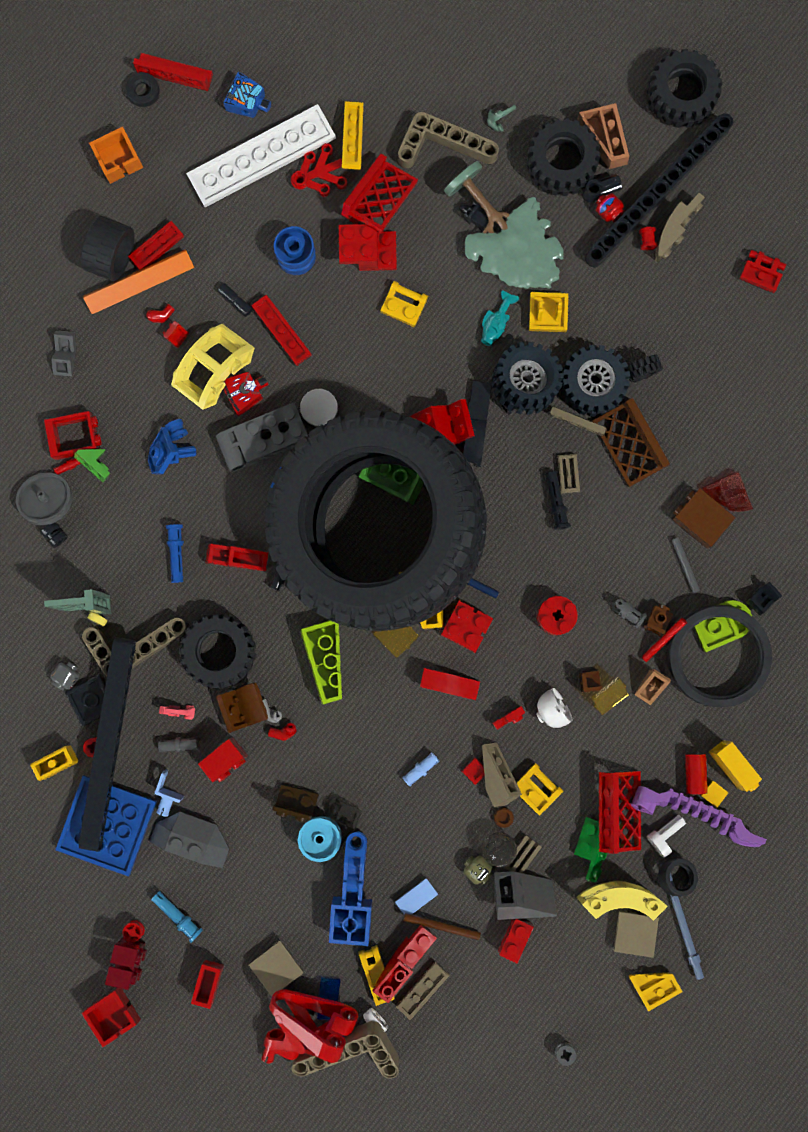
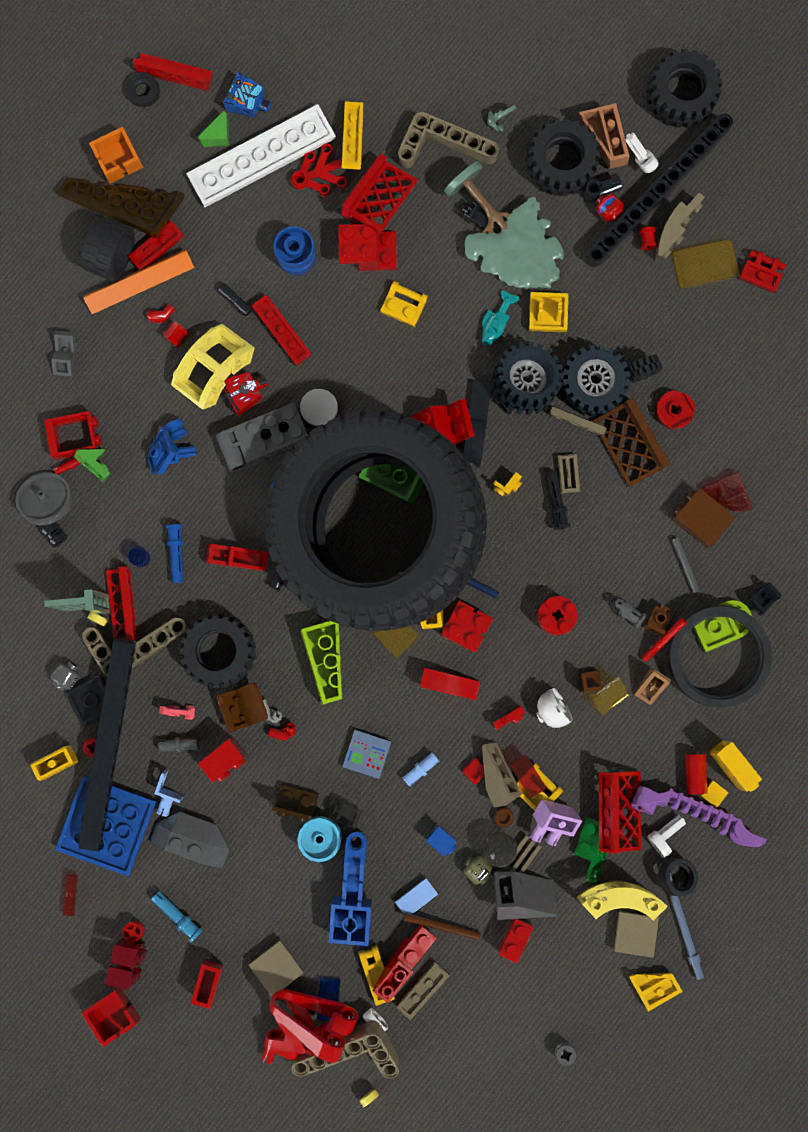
(69, 898): none -> clear red piece
(127, 604): none -> red fence
(129, 205): none -> dark brown wing
(141, 559): none -> clear blue wheel
(216, 133): none -> bright green slope
(366, 754): none -> sand blue tile
(369, 1097): none -> light yellow tile
(442, 841): none -> blue brick
(513, 484): none -> yellow bracket
(528, 776): none -> clear red tile
(555, 818): none -> lavender brick
(641, 154): none -> white piece
(678, 399): none -> red plate
(705, 264): none -> clear yellow piece

